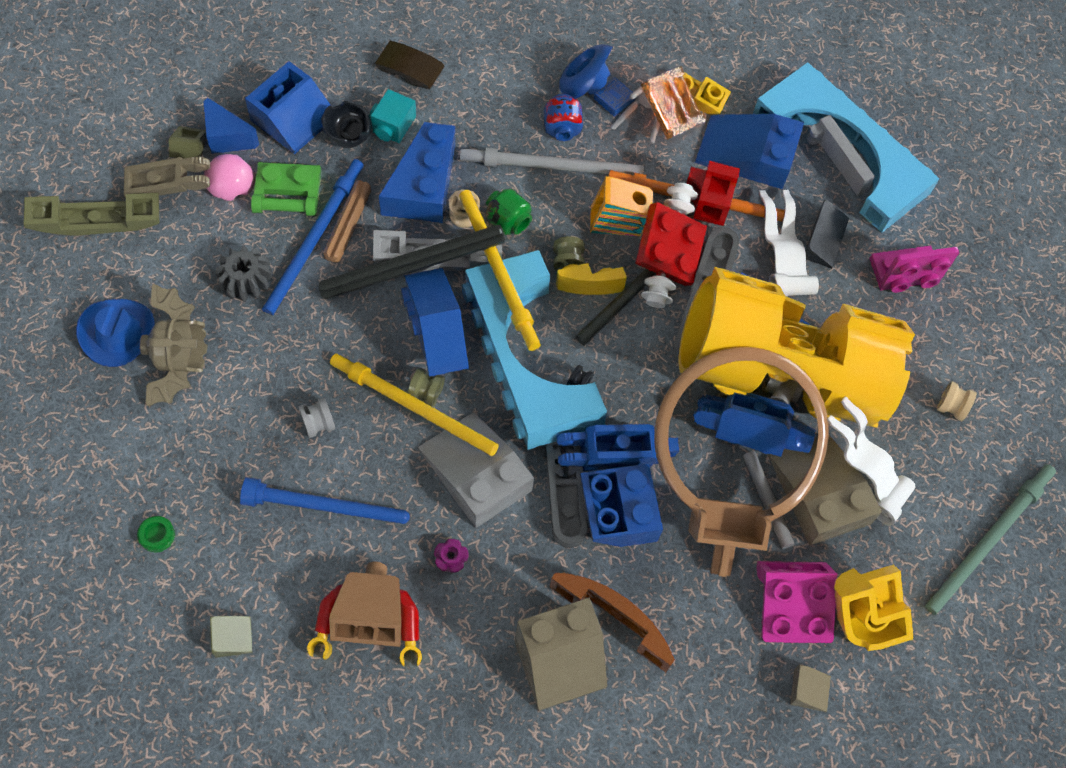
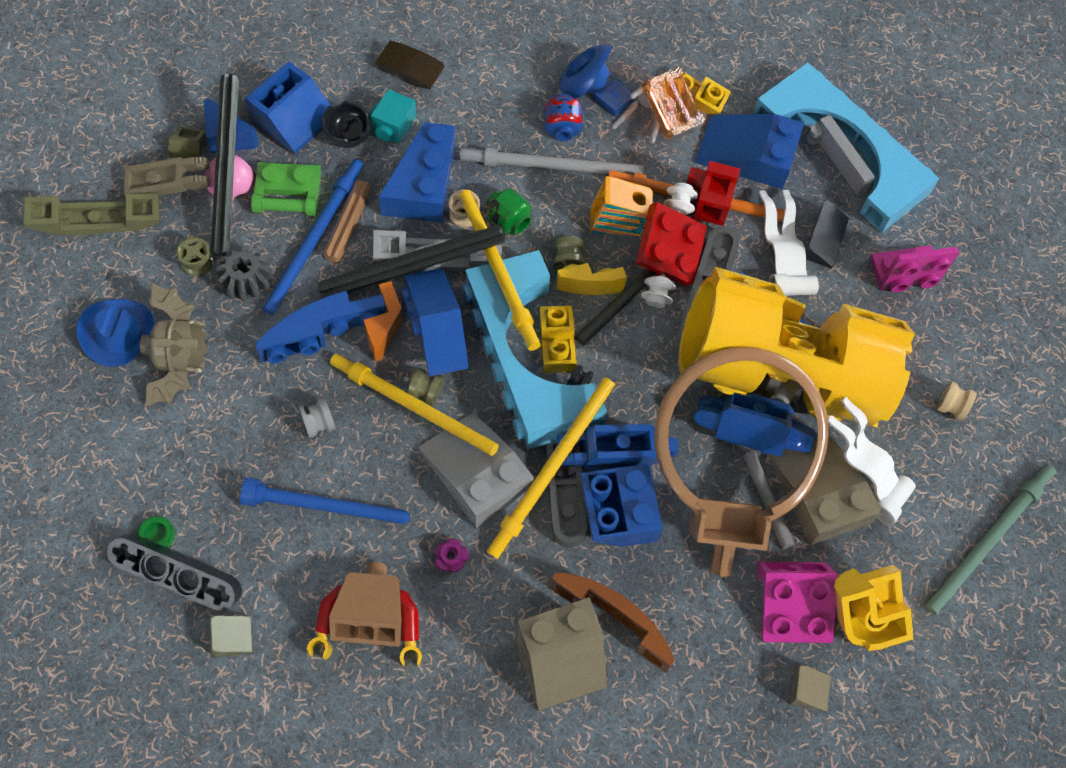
(175, 567): none -> black beam
(191, 249): none -> olive wheel
(224, 165): none -> pearl dark grey axle
(306, 327): none -> blue slope
(383, 328): none -> orange slope
(512, 523): none -> yellow bar
(557, 339): none -> yellow slope

